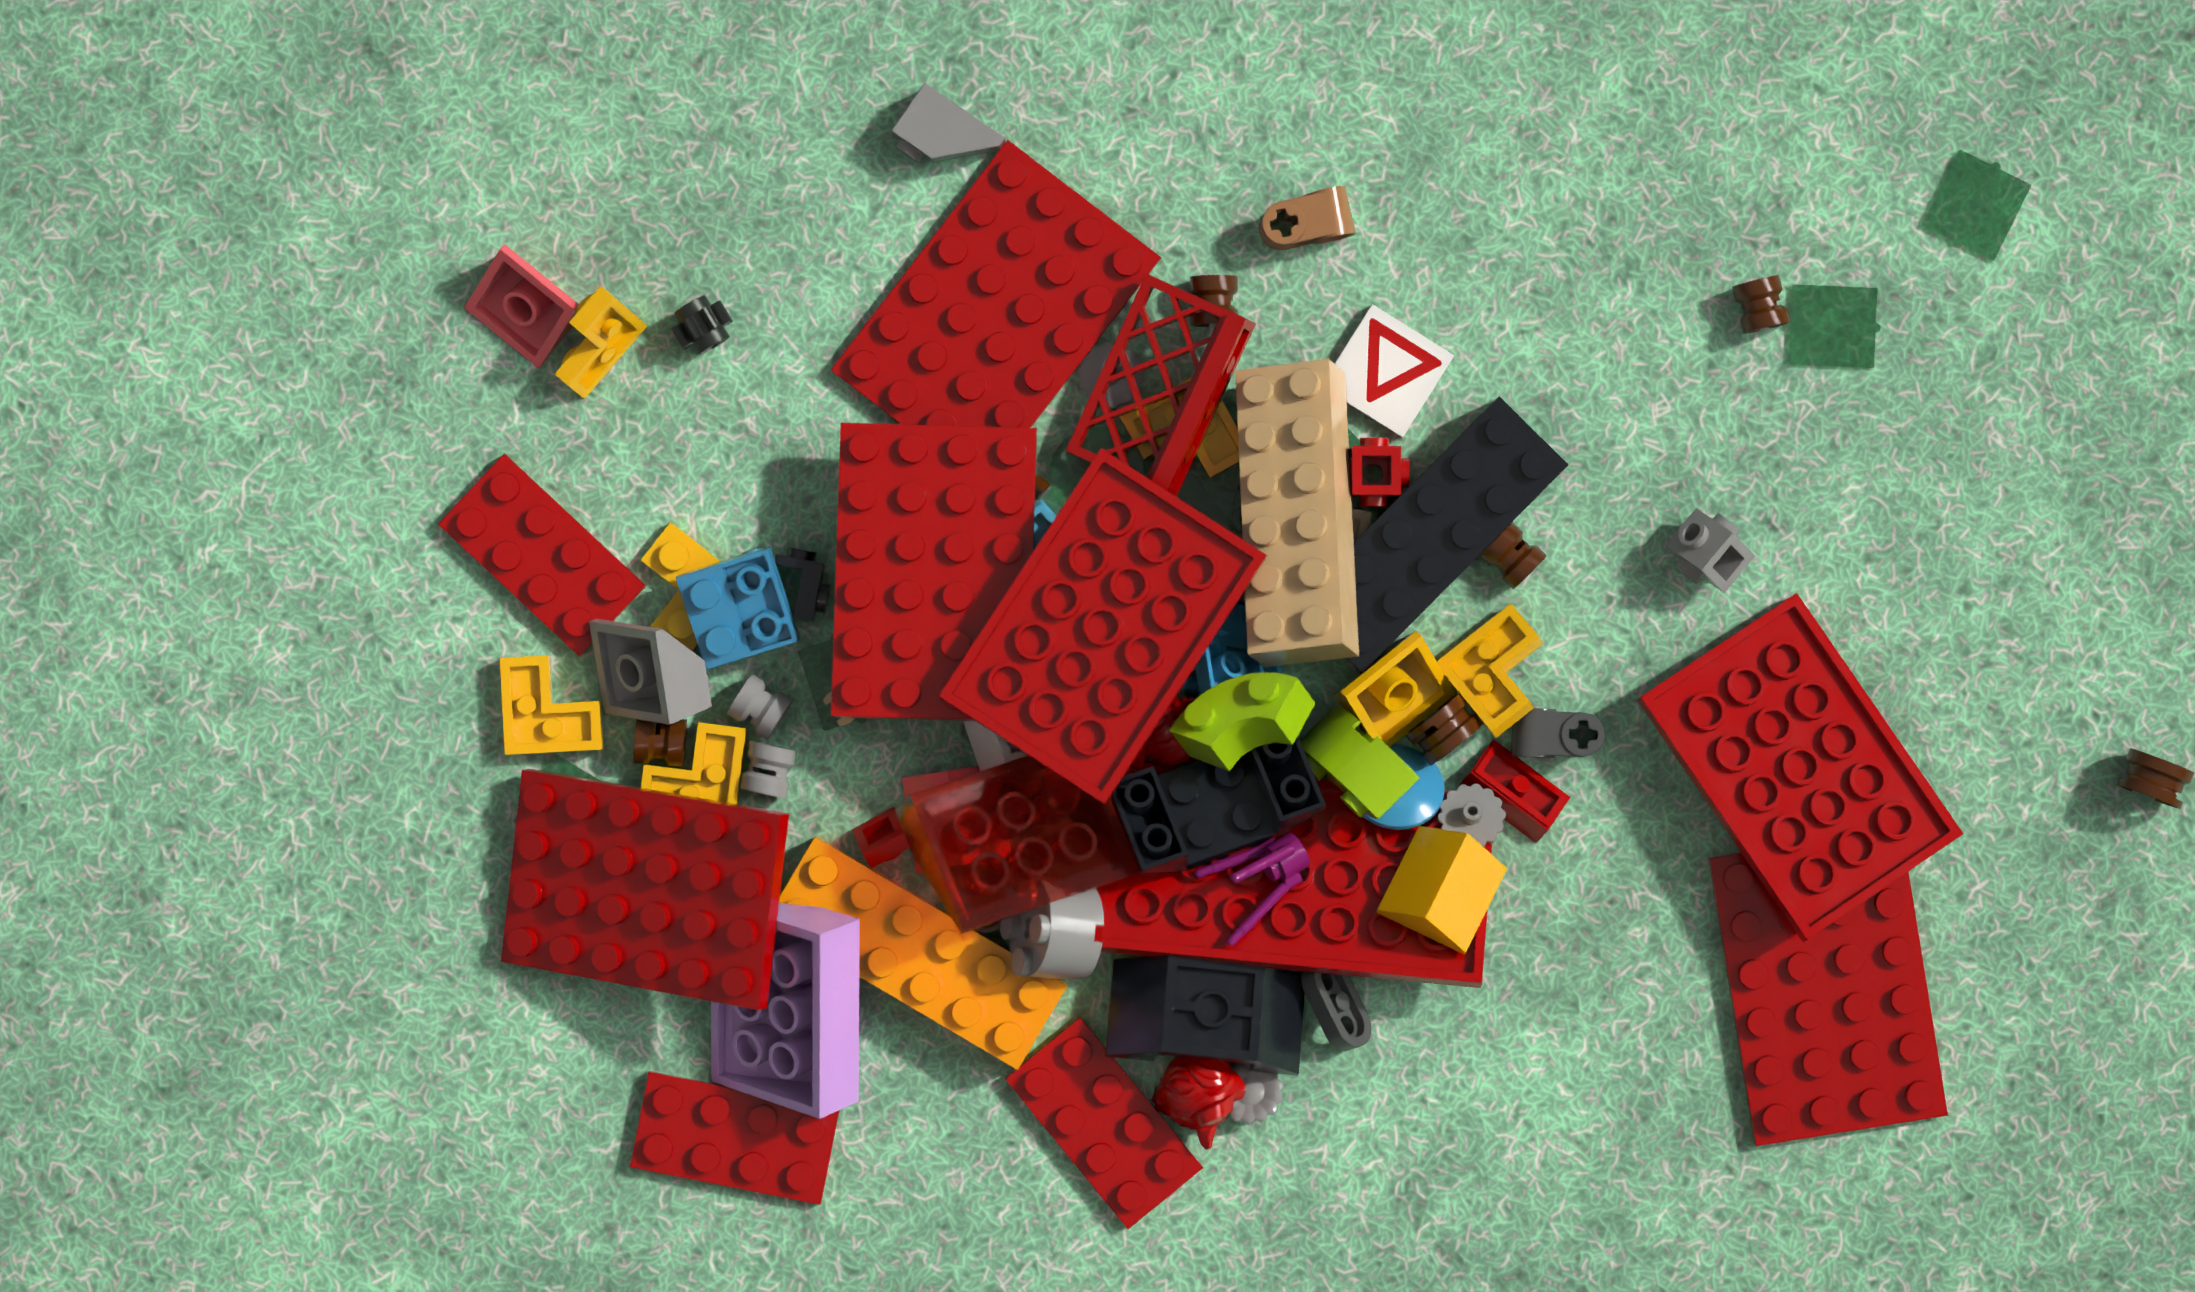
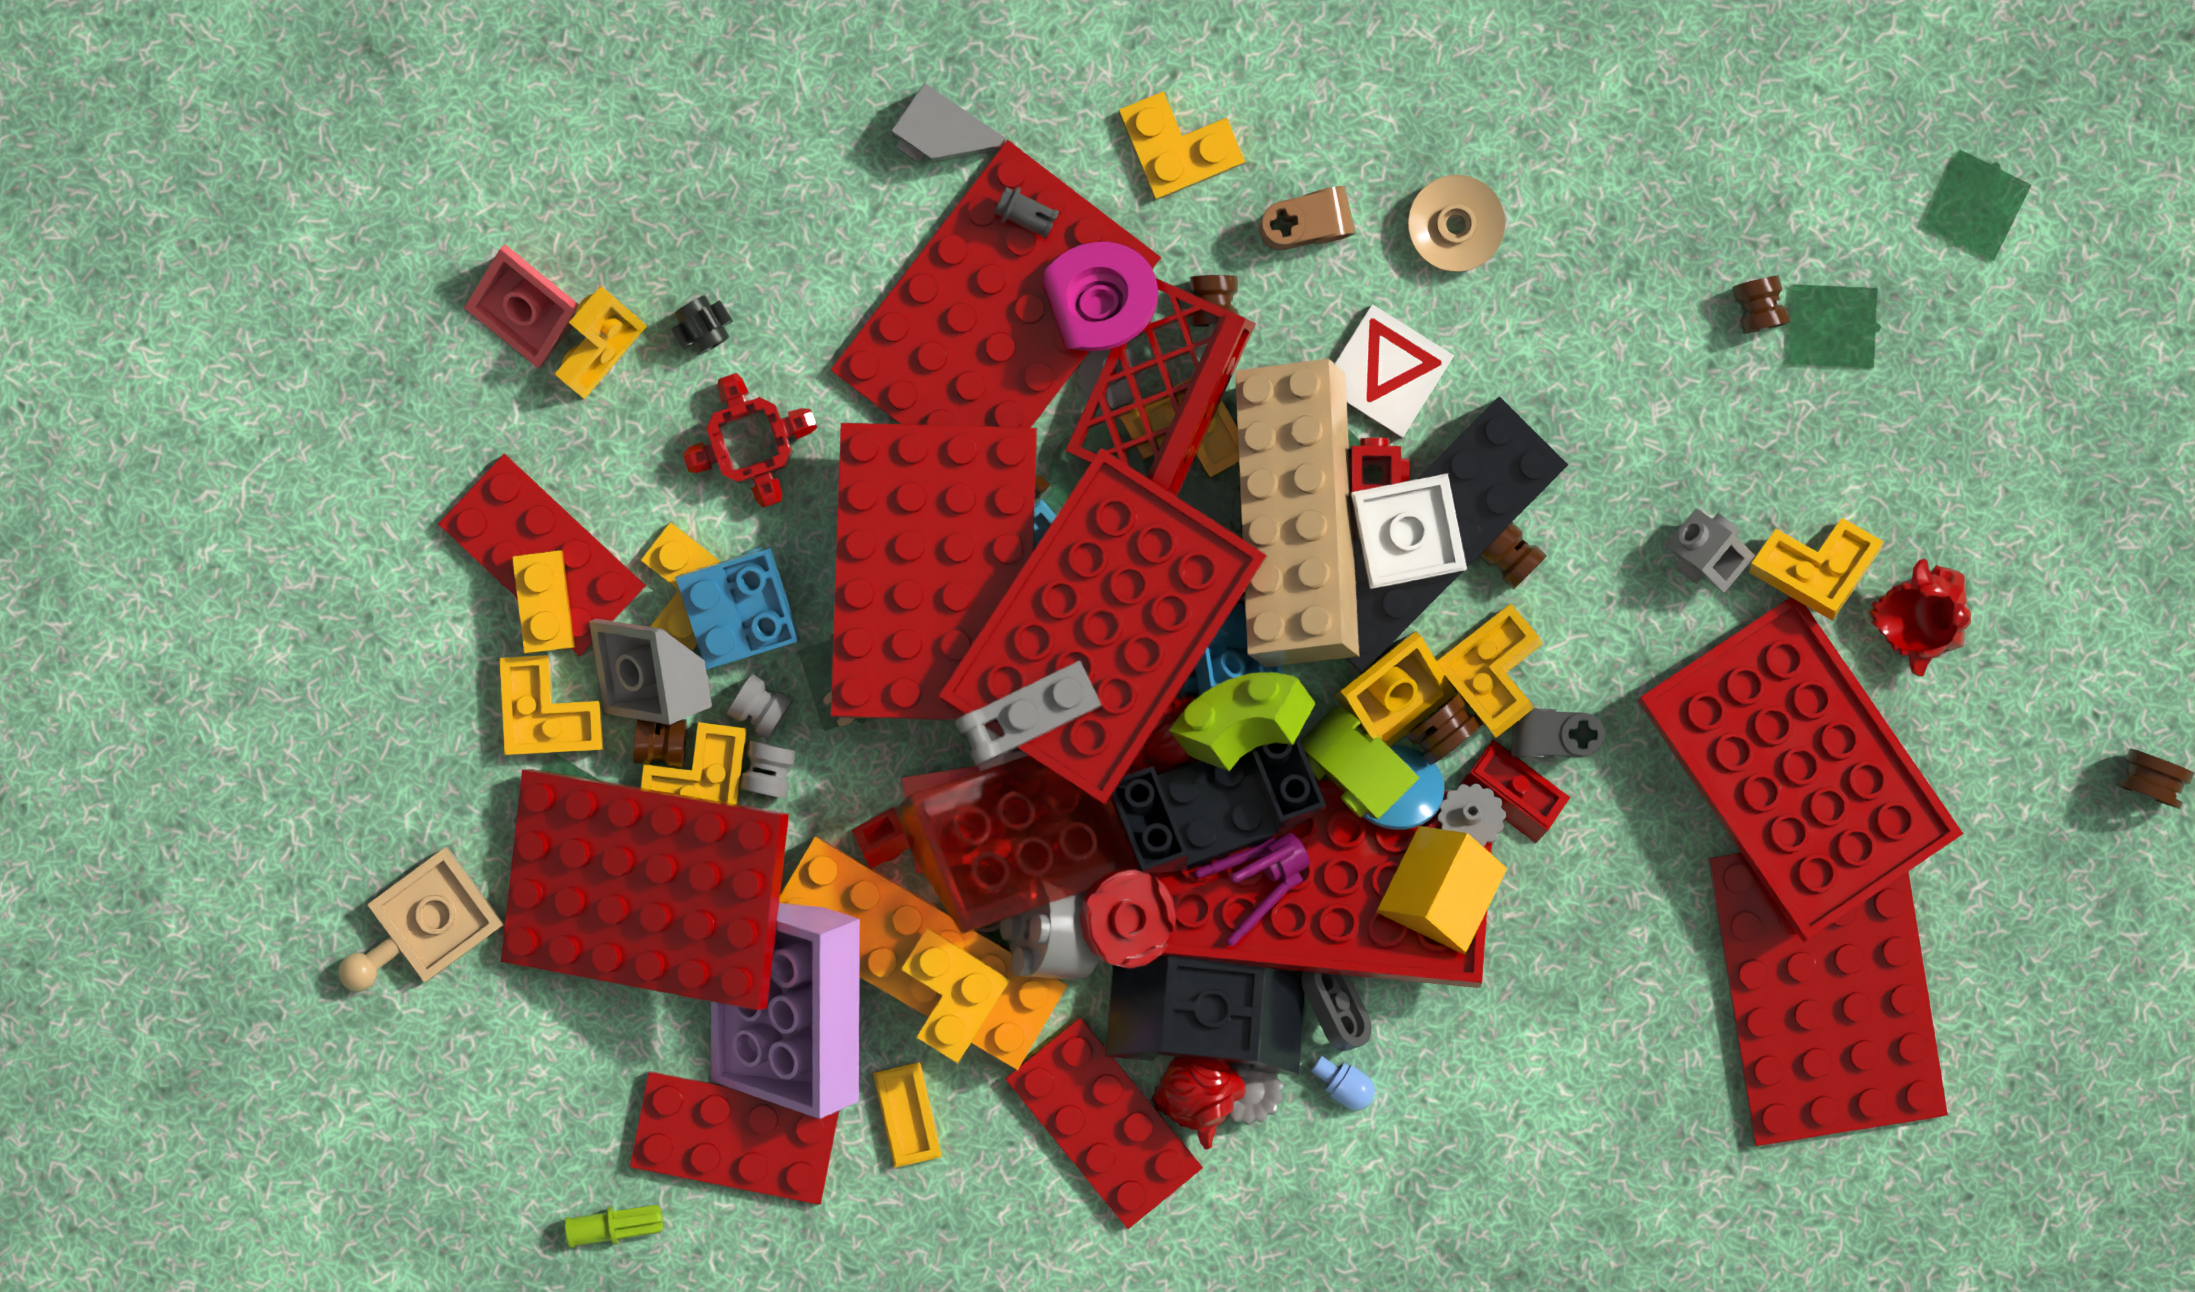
(430, 918): none -> tan plate
(543, 602): none -> yellow plate
(614, 1225): none -> lime axle
(733, 392): none -> red piece
(812, 593): black bracket -> none
(907, 1114): none -> yellow tile
(966, 987): none -> yellow plate
(1025, 212): none -> dark grey pin
(1030, 712): none -> light grey plate
(1100, 295): none -> dark pink hat
(1127, 918): none -> red tile
(1175, 160): none -> yellow plate
(1345, 1084): none -> light blue cylinder
(1408, 531): none -> white tile
(1463, 198): none -> tan dish
(1818, 578): none -> yellow plate
(1924, 614): none -> red hair

